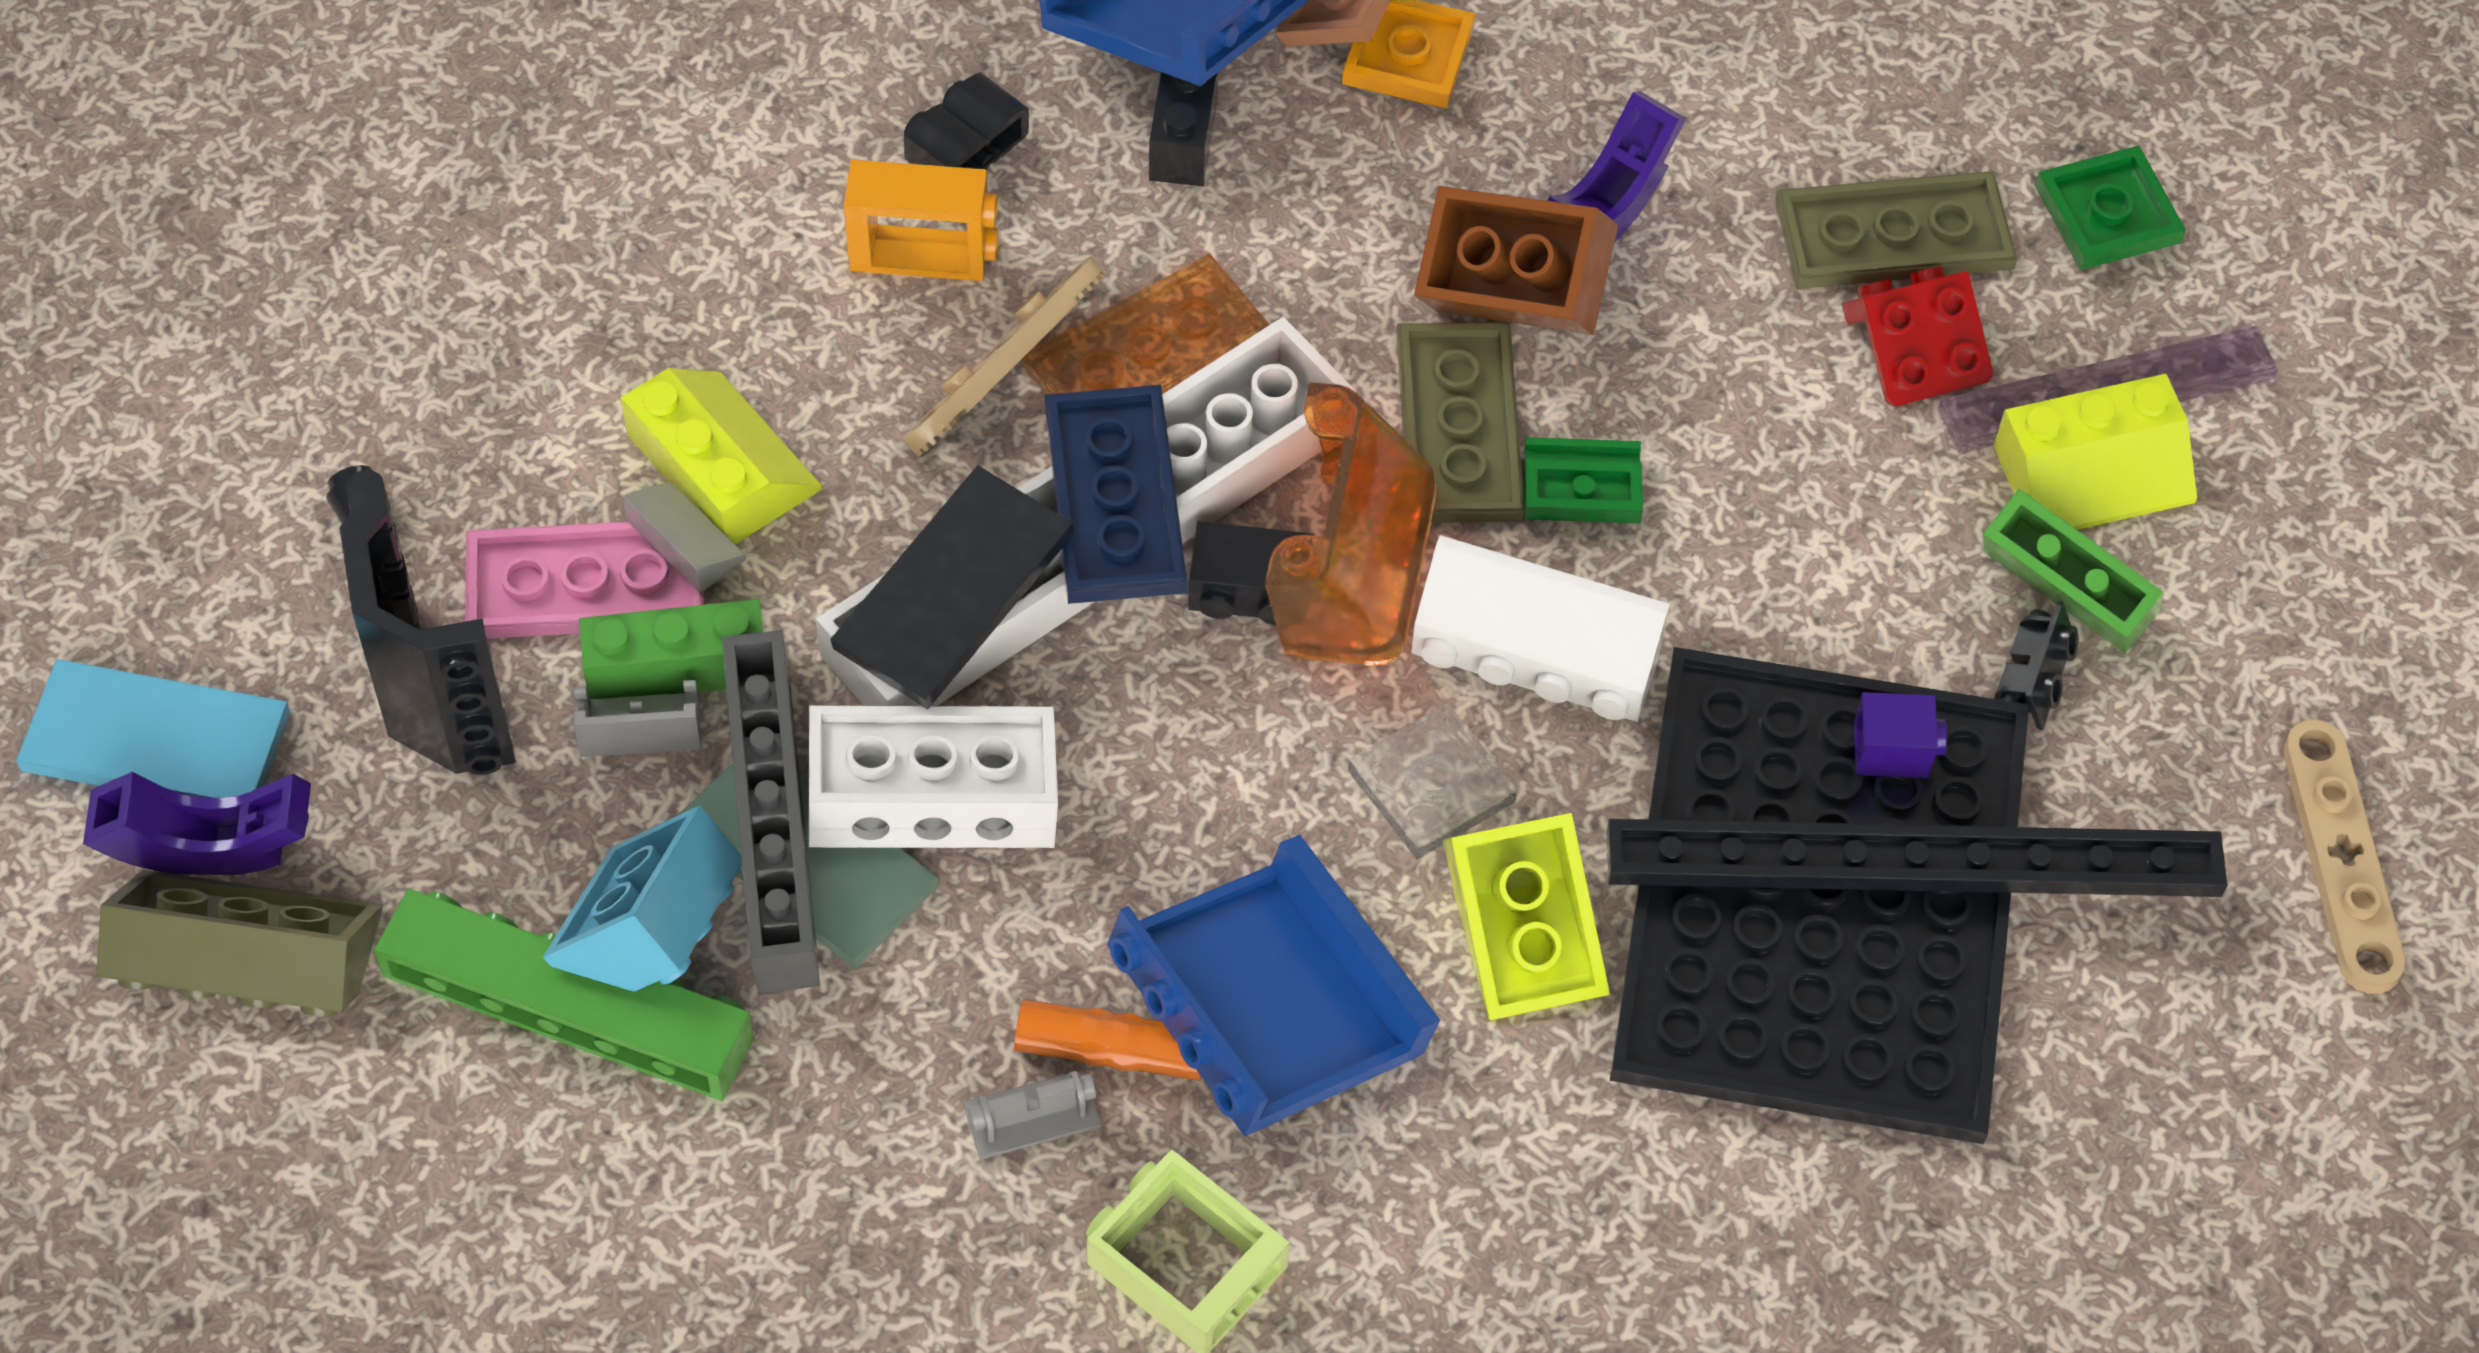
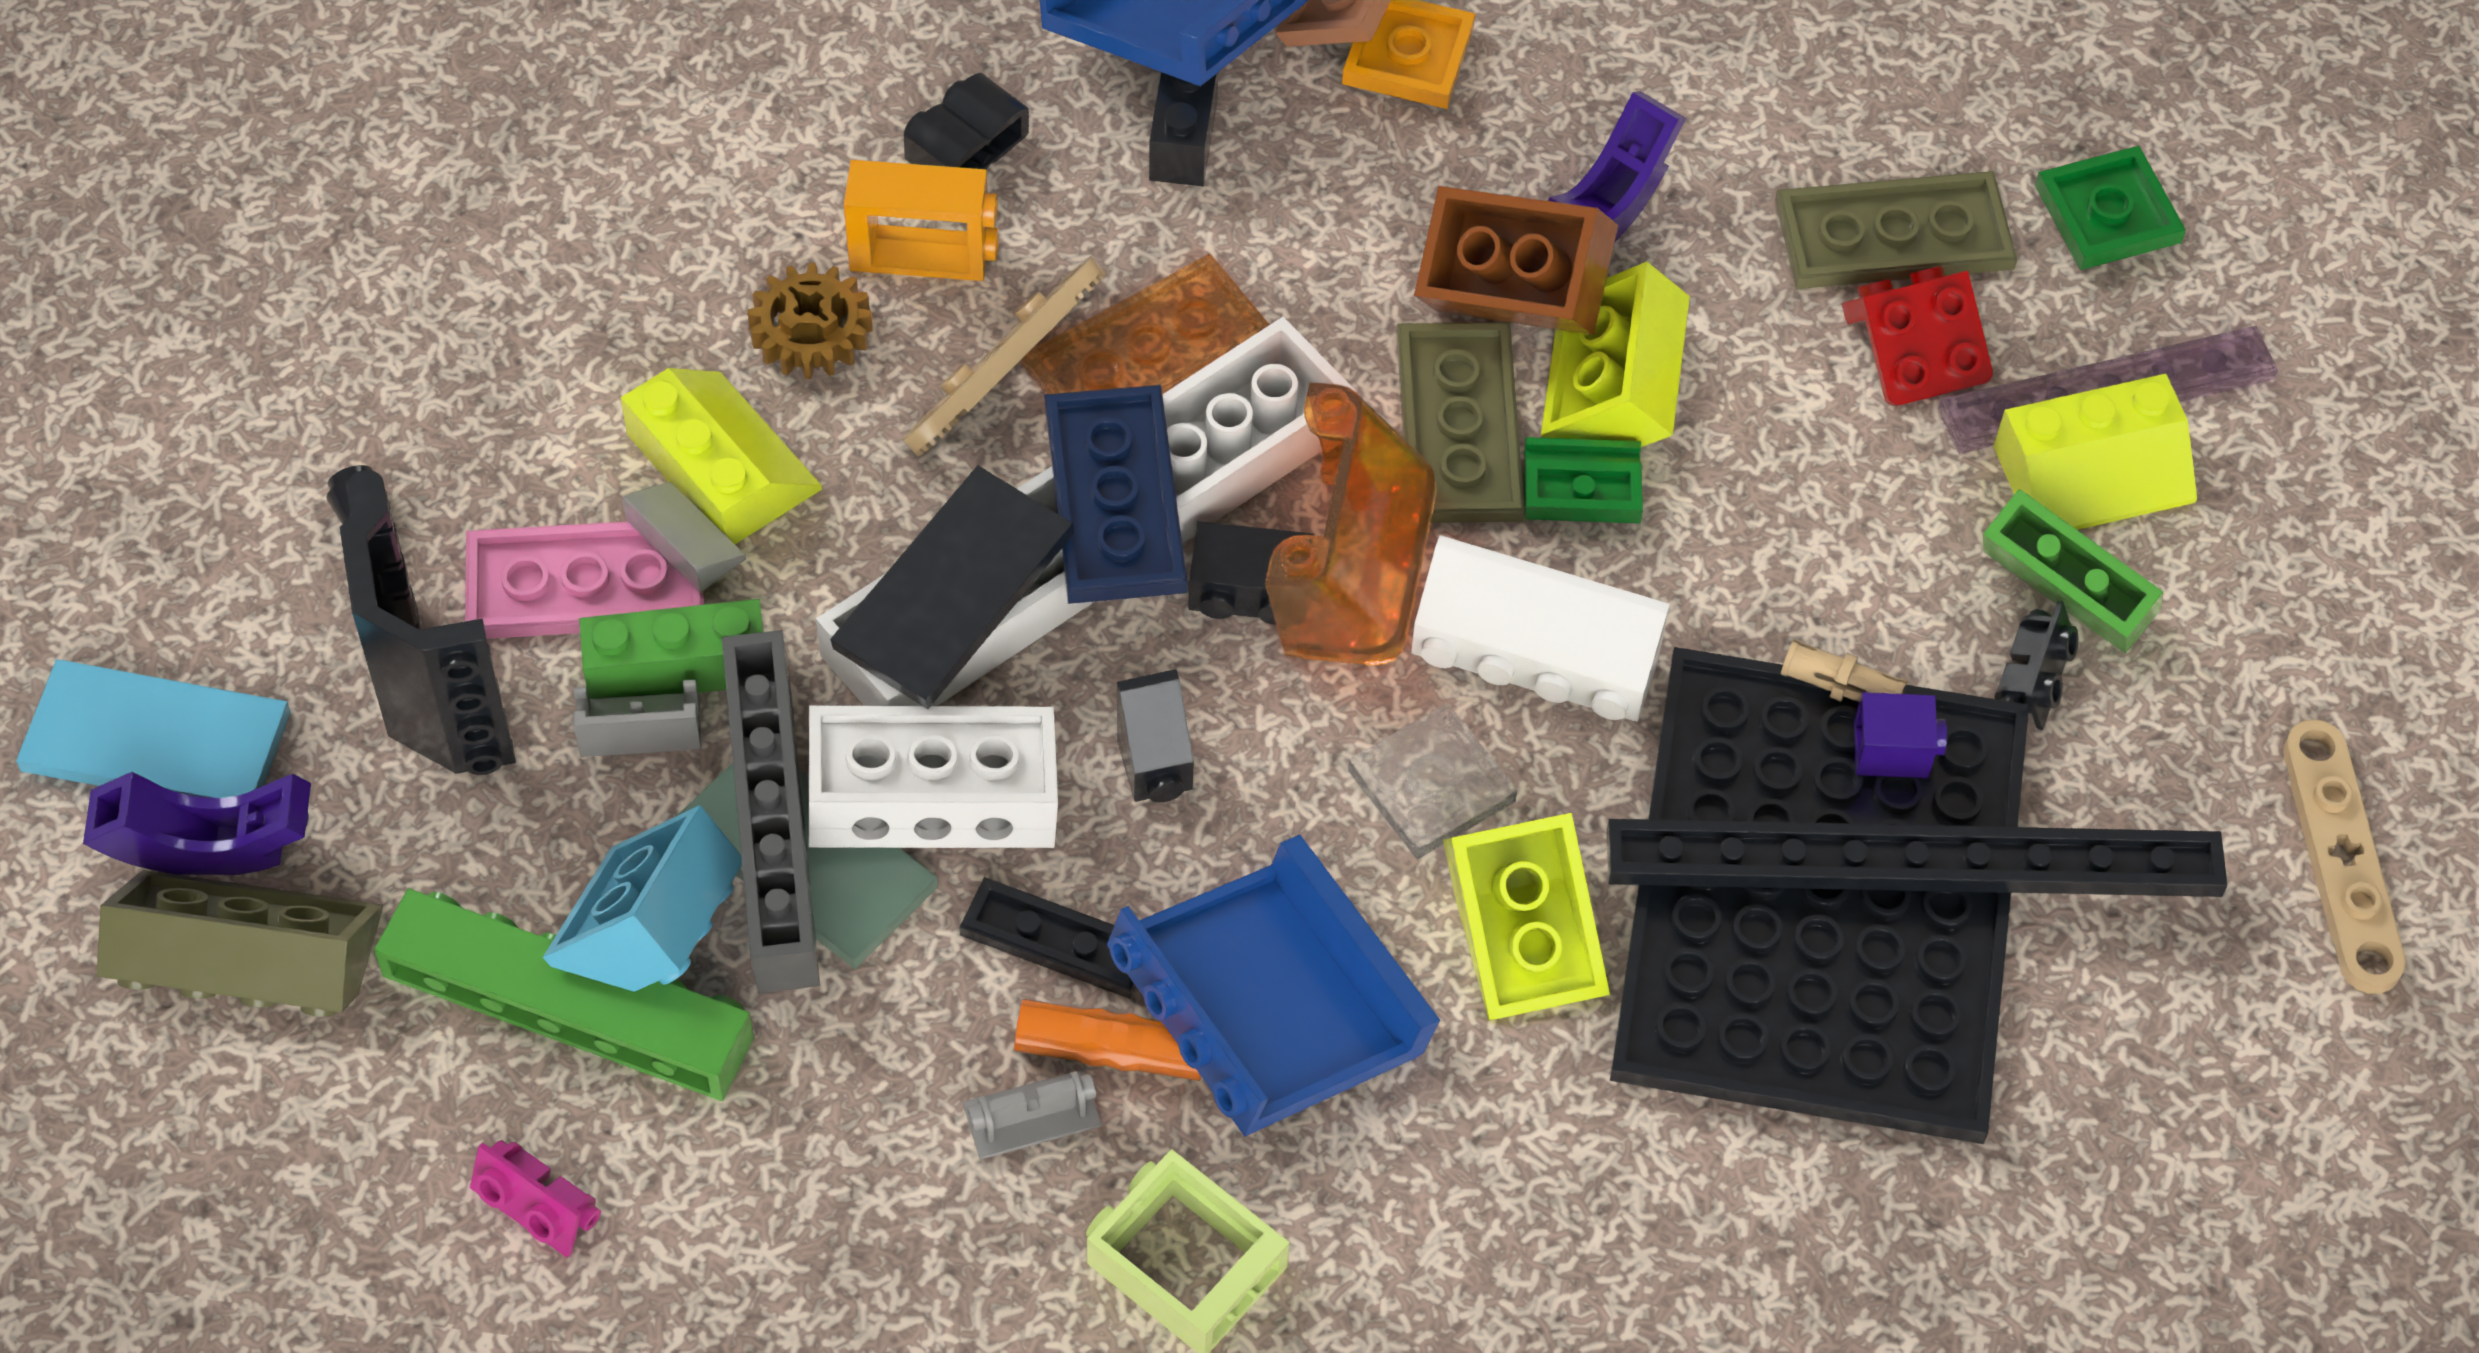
(512, 1181): none -> dark pink hinge
(810, 320): none -> pearl gold gear
(1044, 935): none -> black tile
(1154, 737): none -> slope
(1626, 373): none -> neon yellow slope
(1837, 674): none -> tan pin

